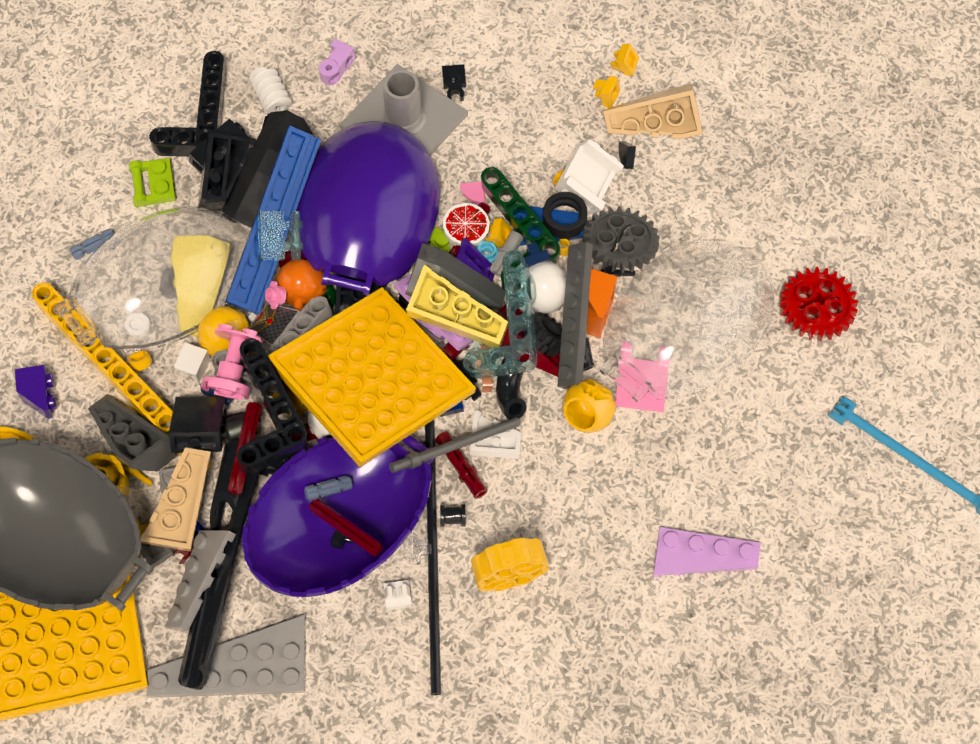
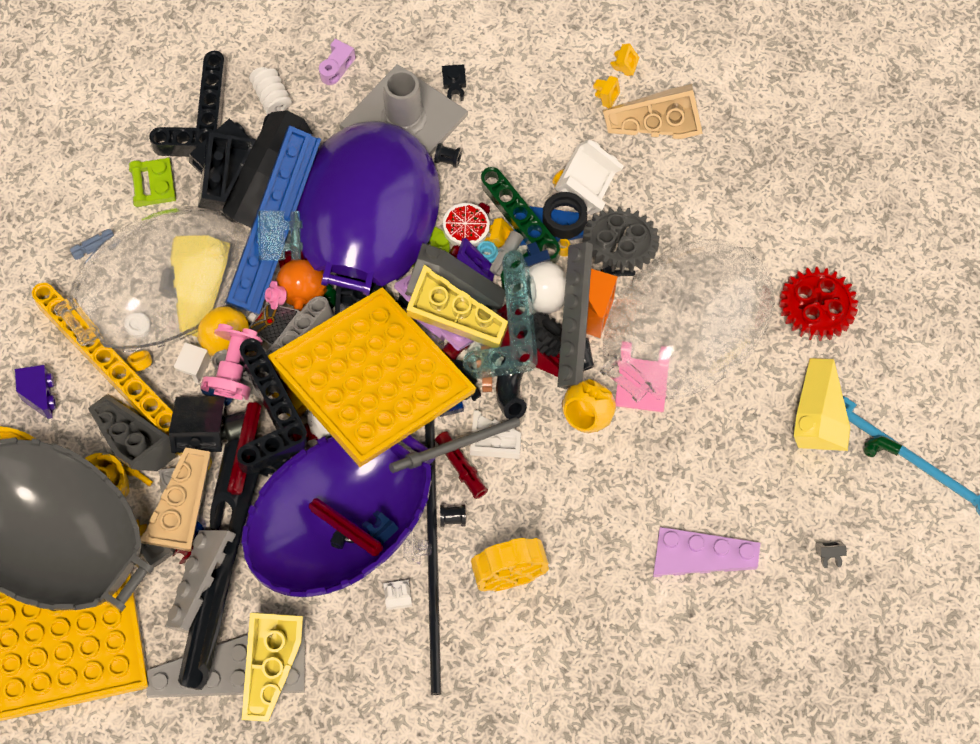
(270, 654): none -> light yellow wedge
(328, 488): sand blue axle -> none
(381, 529): none -> dark blue tile
(448, 155): none -> black bush
(473, 192): bright pink tile -> none
(626, 154): black tile -> none
(821, 410): none -> light yellow wedge
(829, 550): none -> dark grey tile
(881, 443): none -> dark green arm

